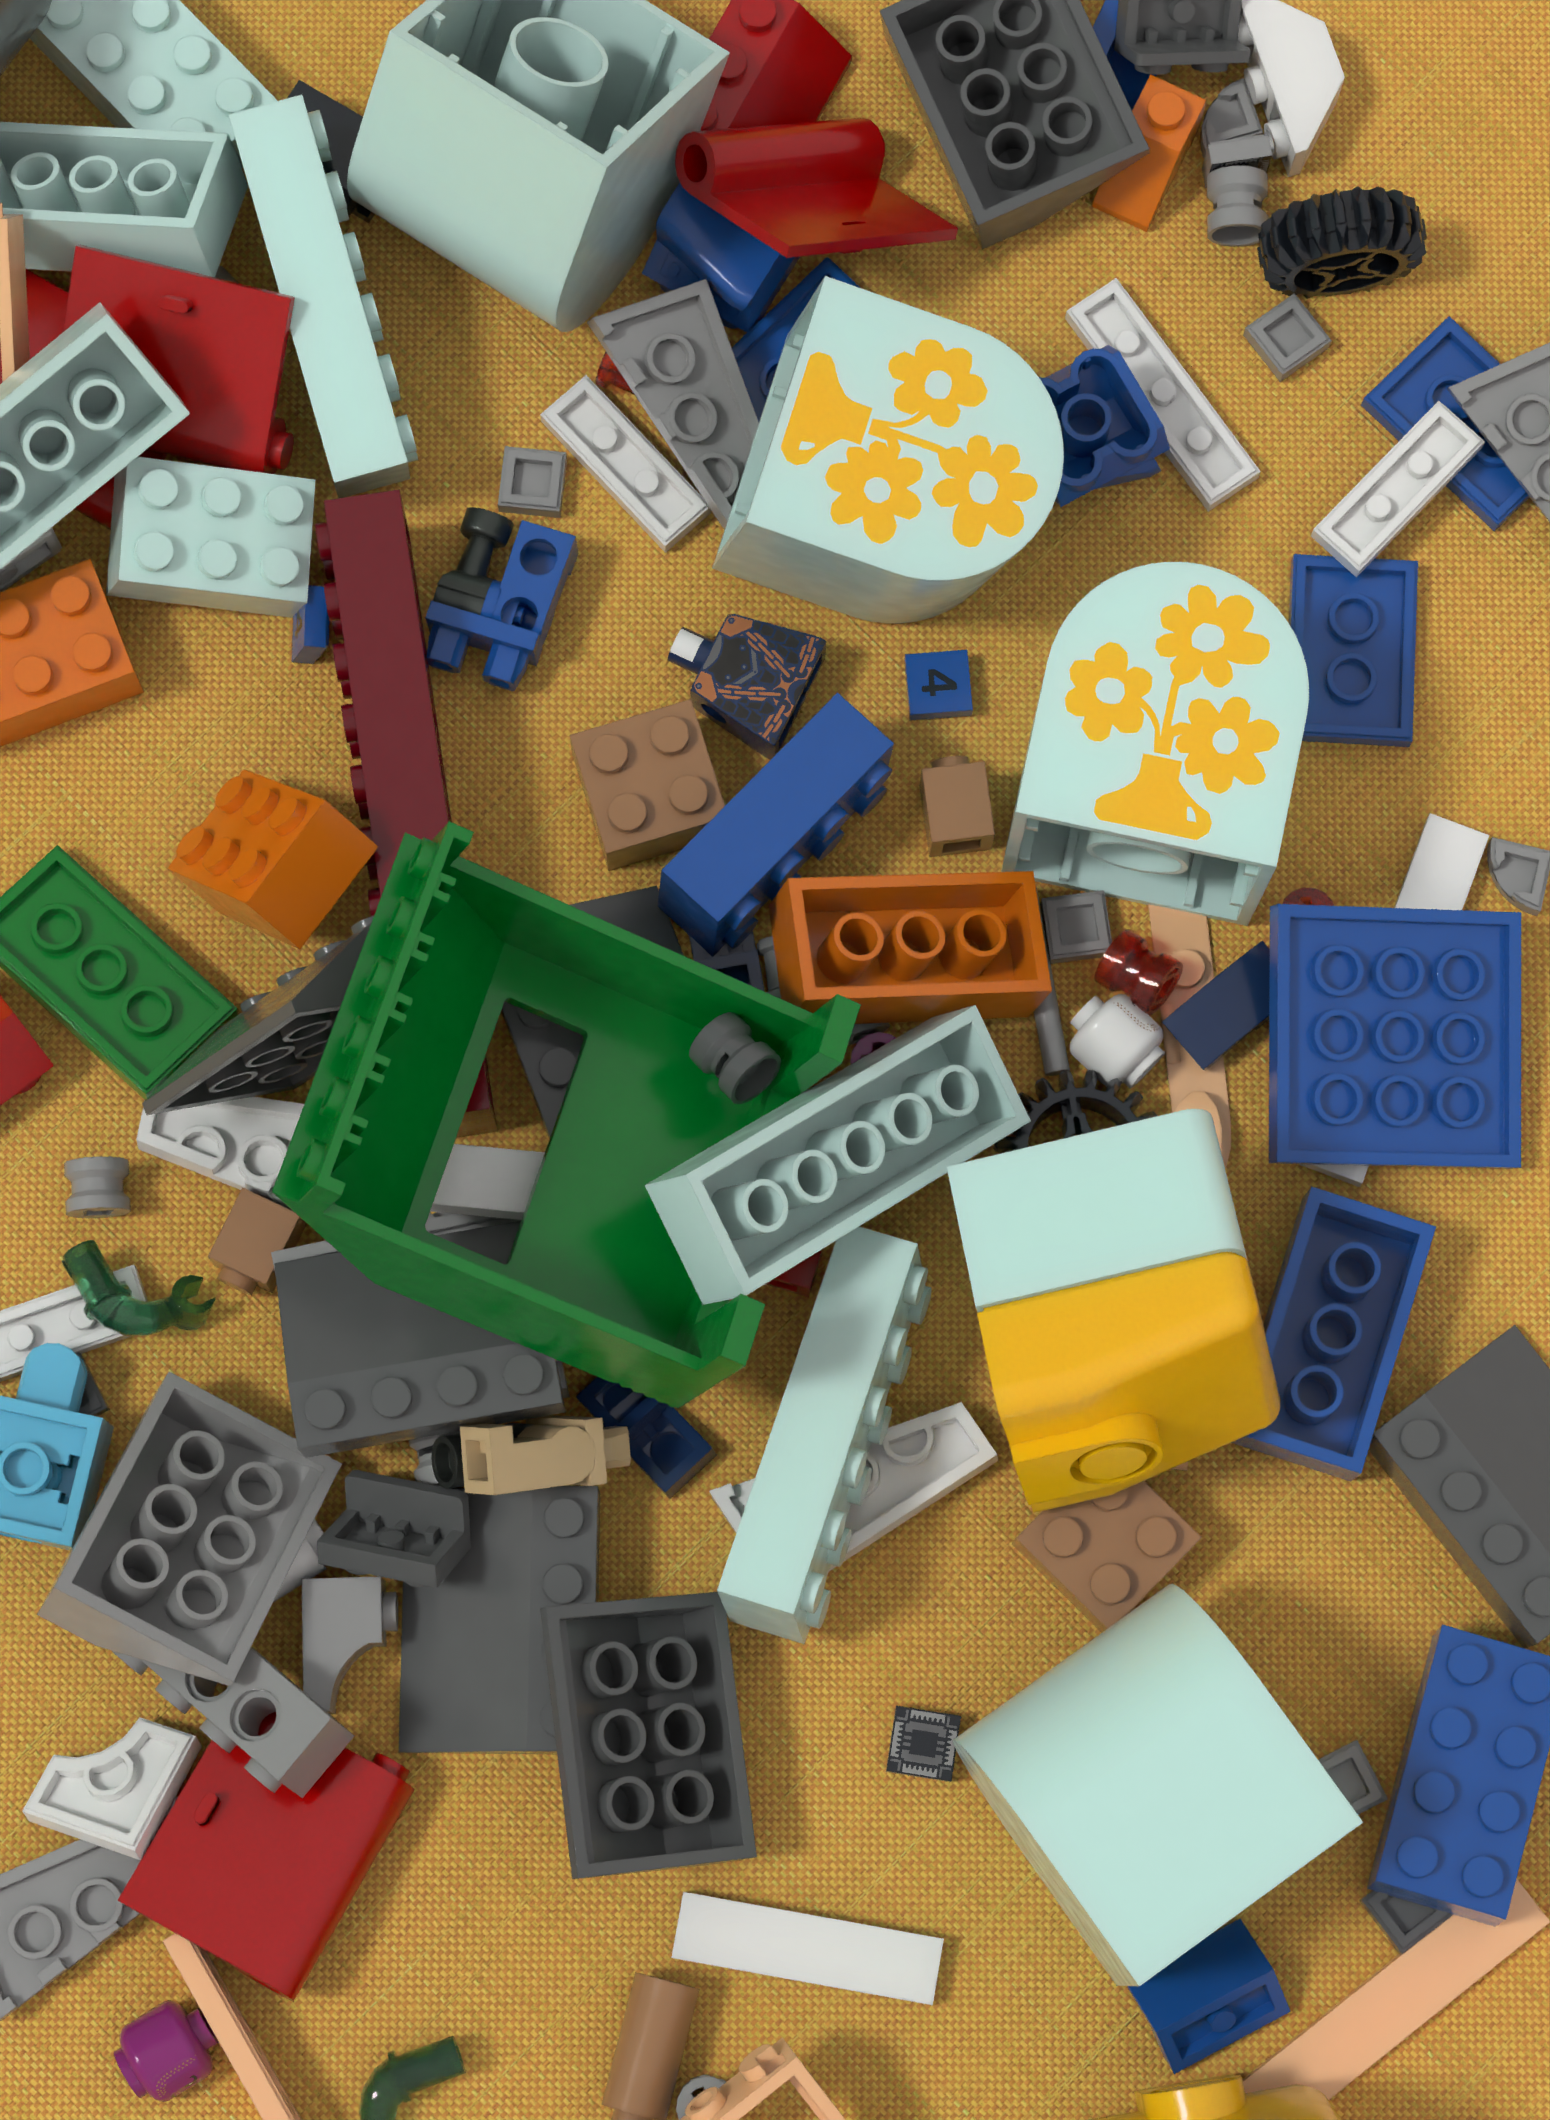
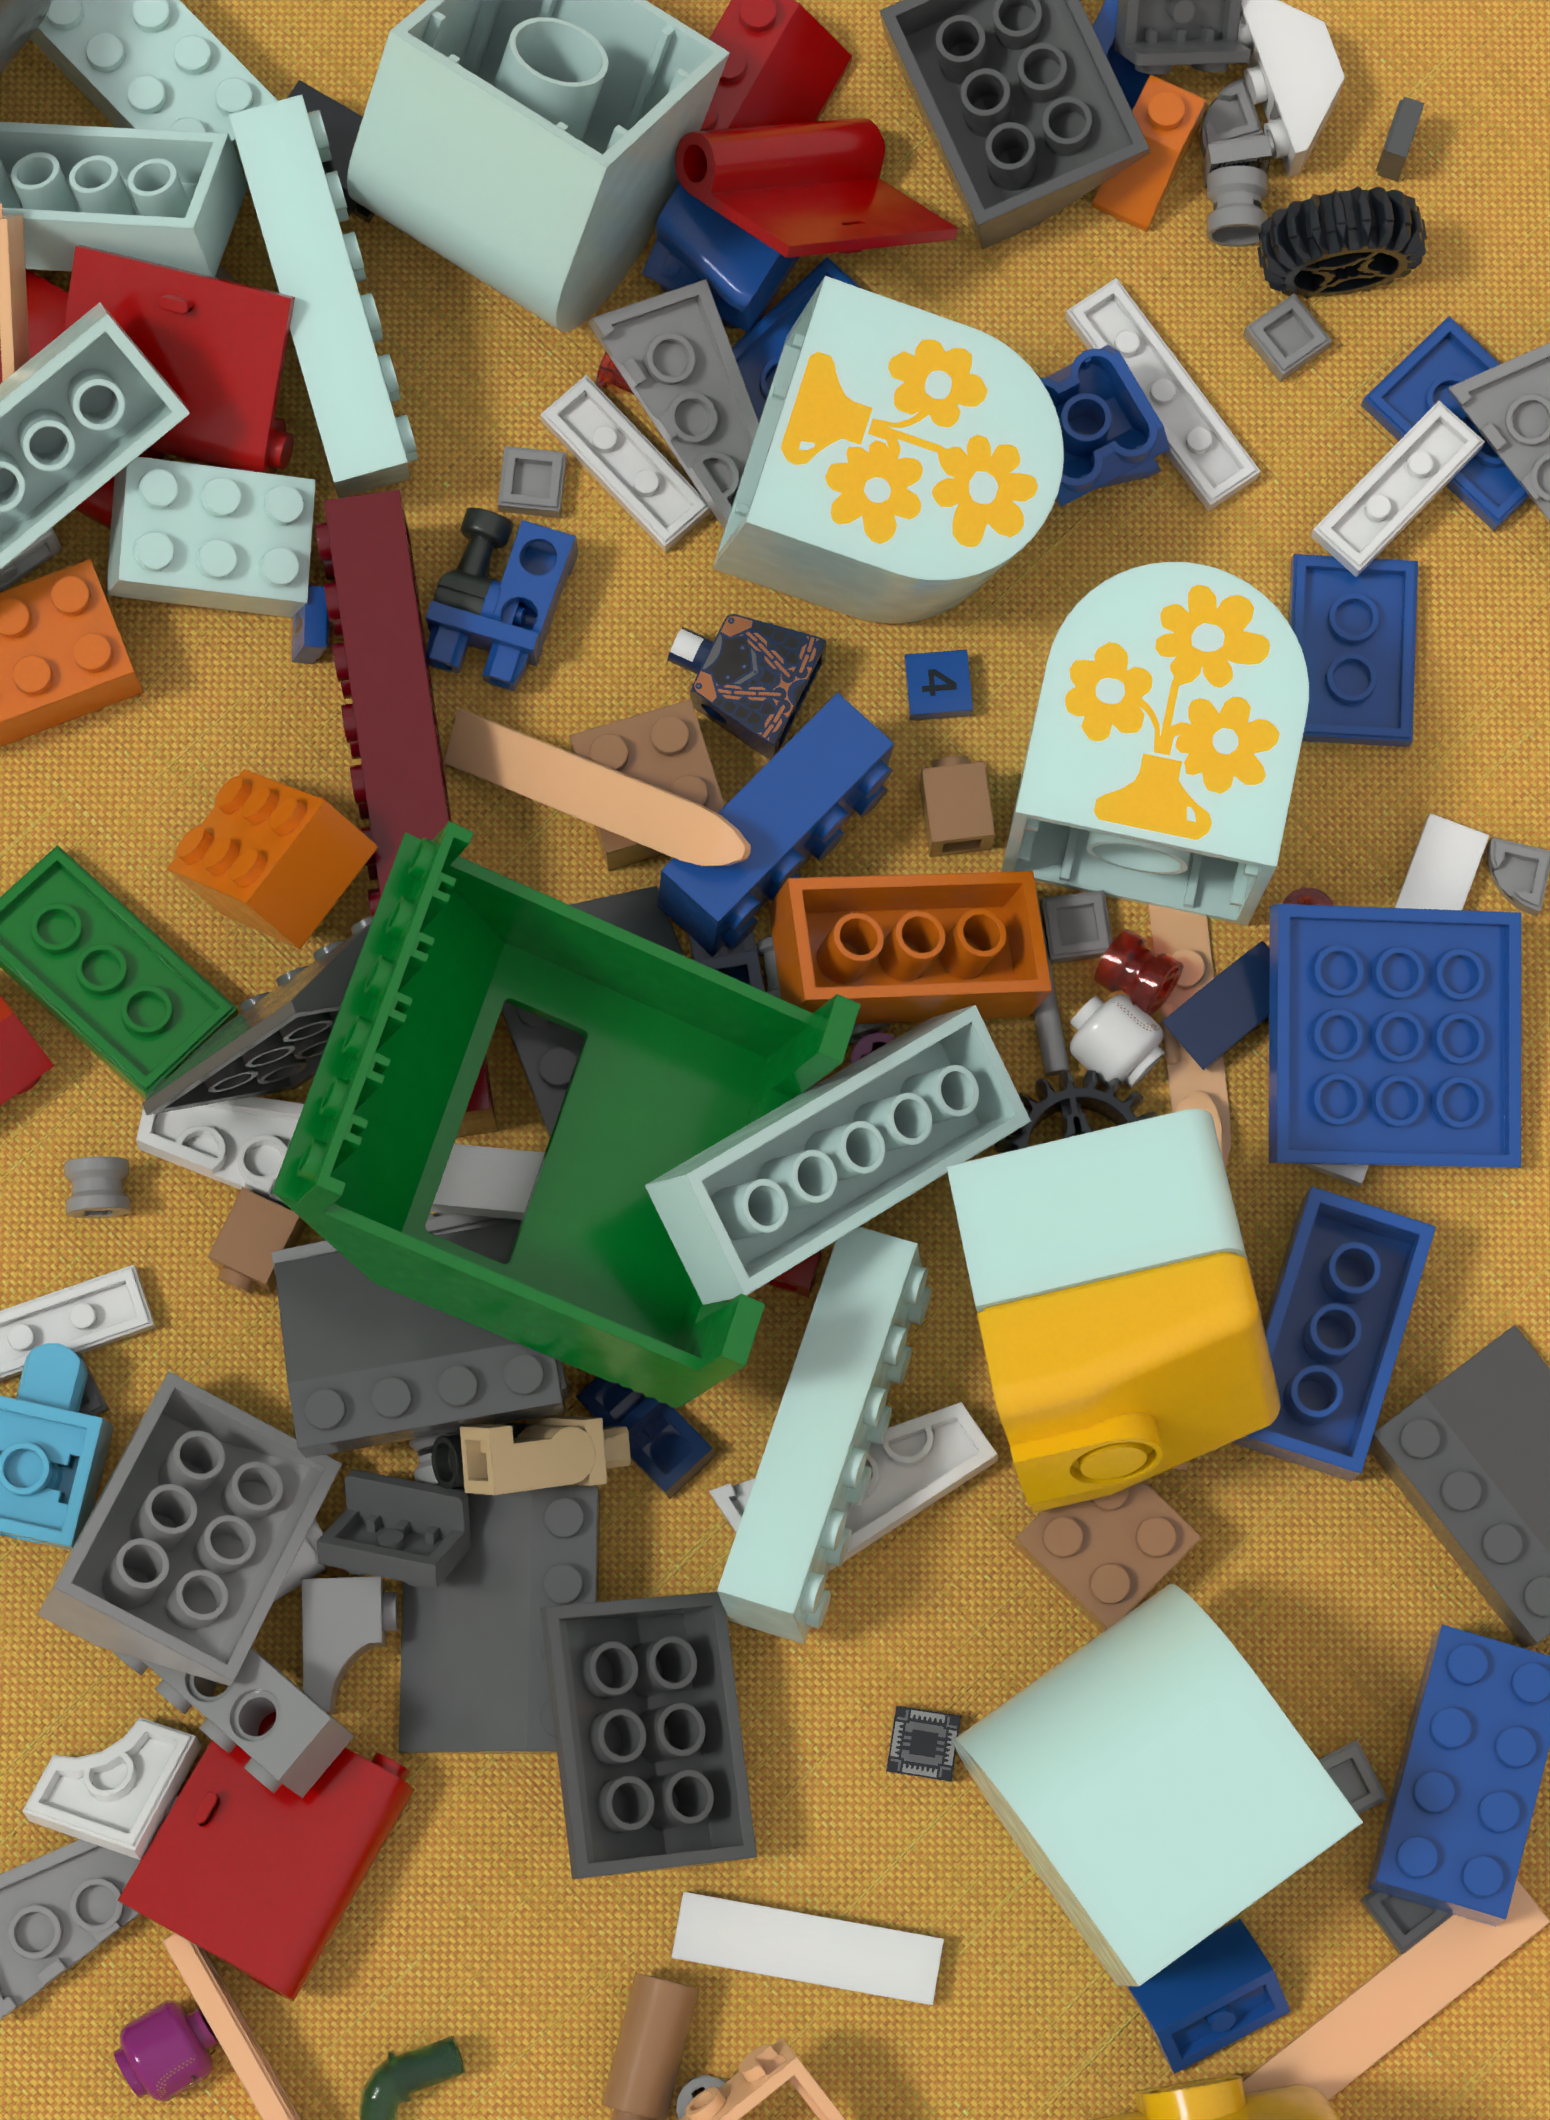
(117, 1308): clear green piece -> none
(593, 792): none -> light nougat piece
(735, 1058): dark grey wheel -> none
(1399, 138): none -> dark grey tile

